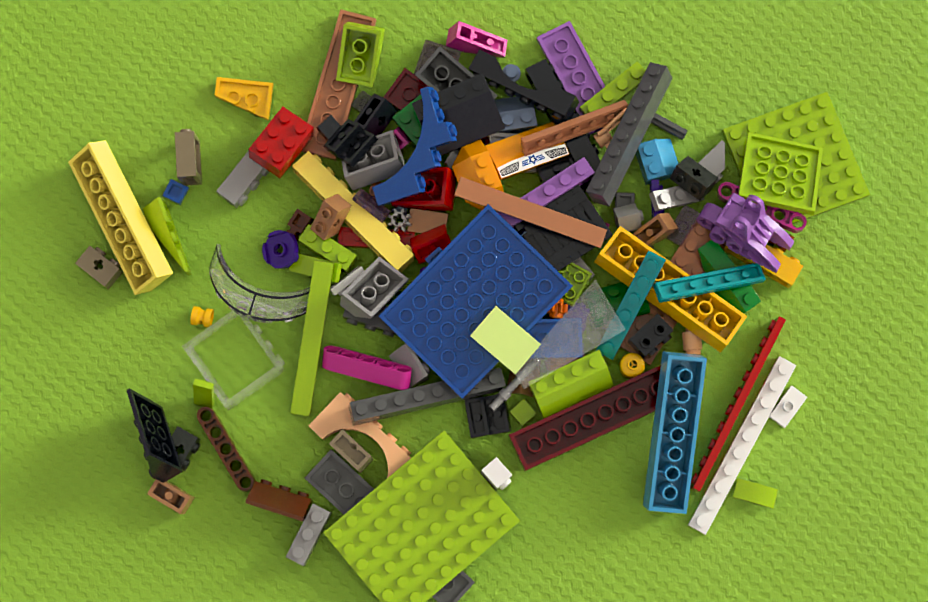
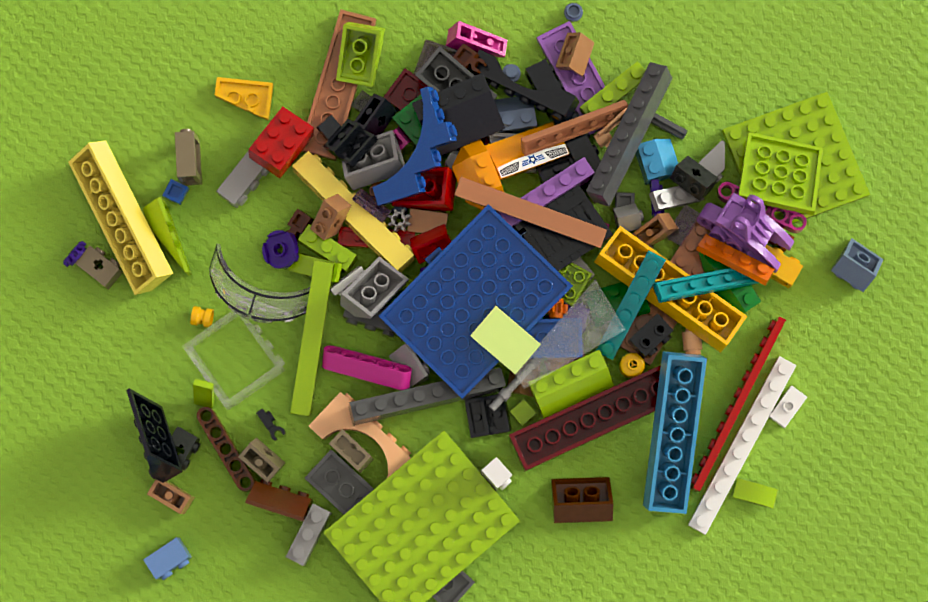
(75, 254): none -> dark purple gear
(168, 558): none -> medium blue brick
(261, 459): none -> dark tan brick
(267, 419): none -> black plate
(468, 58): none -> reddish brown plate
(573, 12): none -> sand blue plate
(575, 53): none -> medium nougat panel
(582, 500): none -> reddish brown slope
(735, 259): none -> orange plate
(857, 265): none -> sand blue slope

